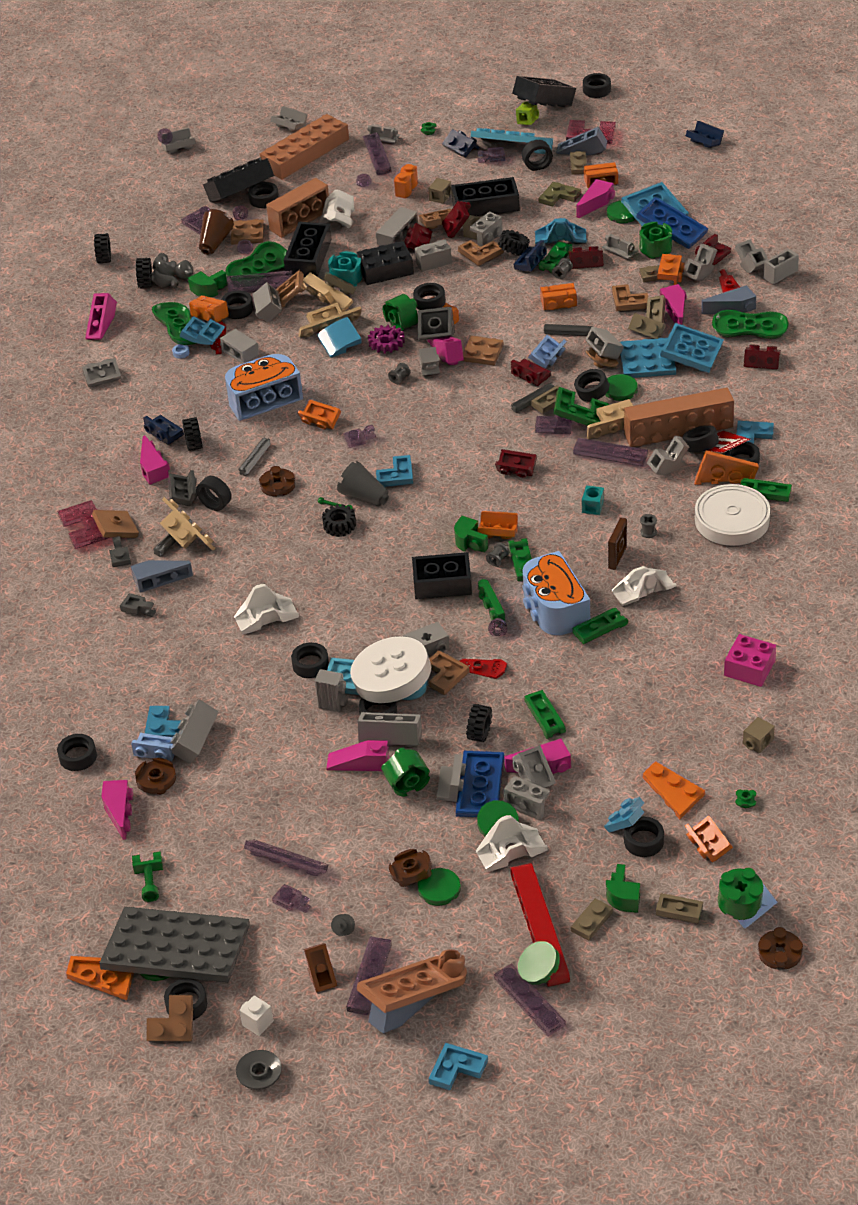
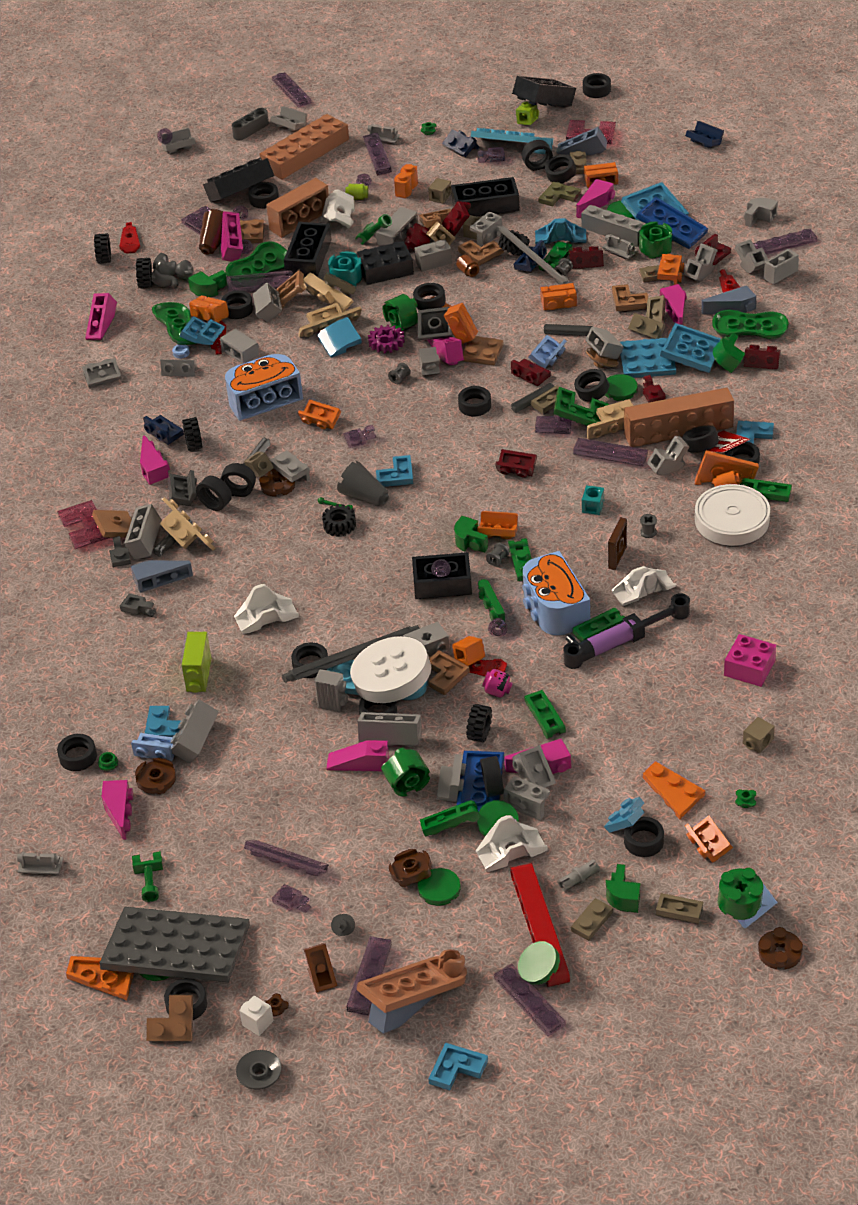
(39, 864): none -> light grey hinge
(107, 761): none -> green plate
(129, 239): none -> red piece
(143, 532): none -> light grey brick
(177, 367): none -> light grey hinge
(196, 662): none -> lime brick
(231, 237): none -> dark pink slope
(242, 471): none -> black tyre
(250, 123): none -> dark grey beam
(259, 463): none -> dark tan brick
(281, 1004): none -> reddish brown plate
(290, 466): none -> light grey bracket
(291, 90): none -> plate
(338, 658): none -> dark grey piece
(358, 191): none -> lime brick
(383, 221): none -> green bar
(438, 232): none -> tan slope
(440, 568): none -> clear purple plate
(450, 818): none -> green plate
(460, 323): none -> orange brick
(467, 265): none -> dark orange brick
(469, 650): none -> orange brick
(474, 409): none -> black tyre
(492, 776): none -> black tyre
(497, 683): none -> dark pink head
(559, 161): none -> black tyre
(561, 279): none -> light grey bar
(578, 875): none -> light grey pin
(607, 222): none -> light grey brick
(630, 629): none -> black piece
(652, 392): none -> dark red plate
(727, 354): none -> green brick
(727, 478): none -> orange brick
(761, 209): none -> light grey brick
(786, 241): none -> plate

